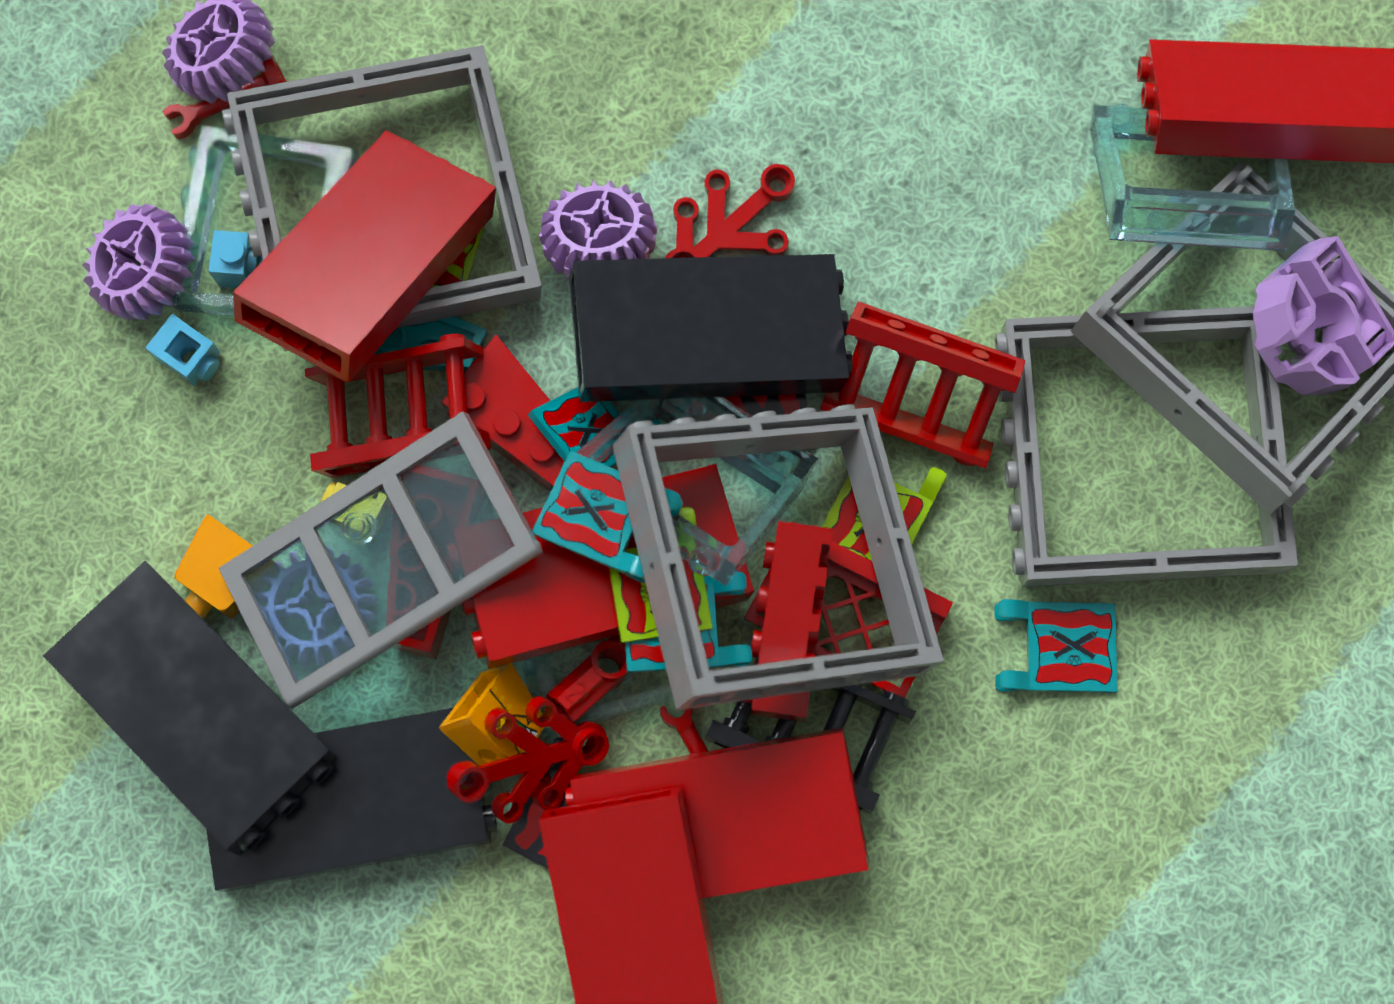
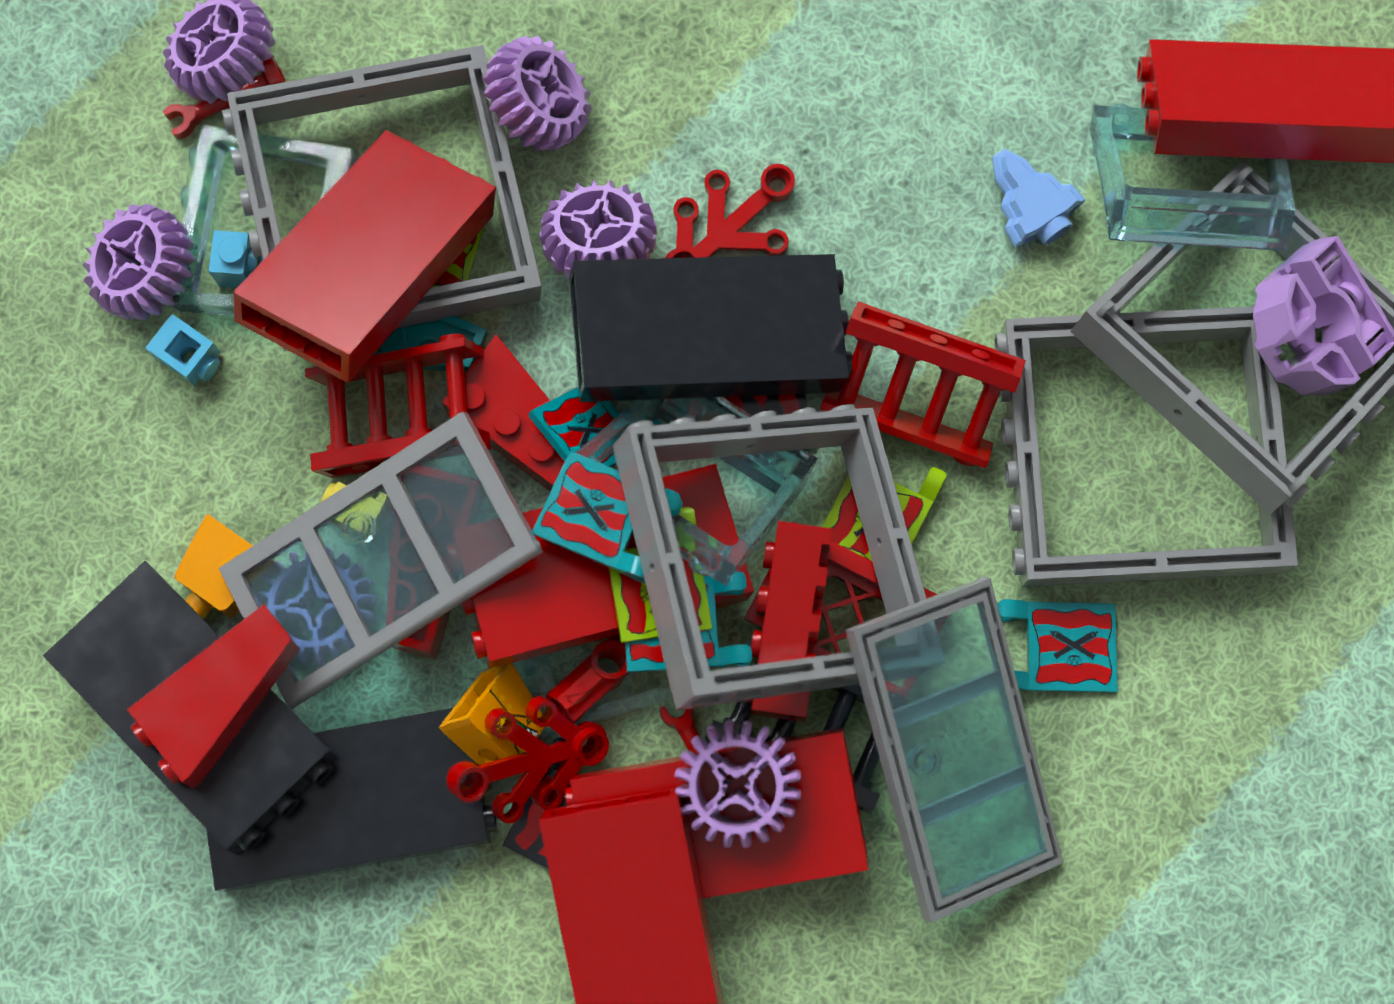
(212, 697): none -> red slope
(537, 93): none -> lavender gear
(754, 799): none -> lavender gear
(955, 747): none -> clear light blue door
(1033, 200): none -> light blue rock

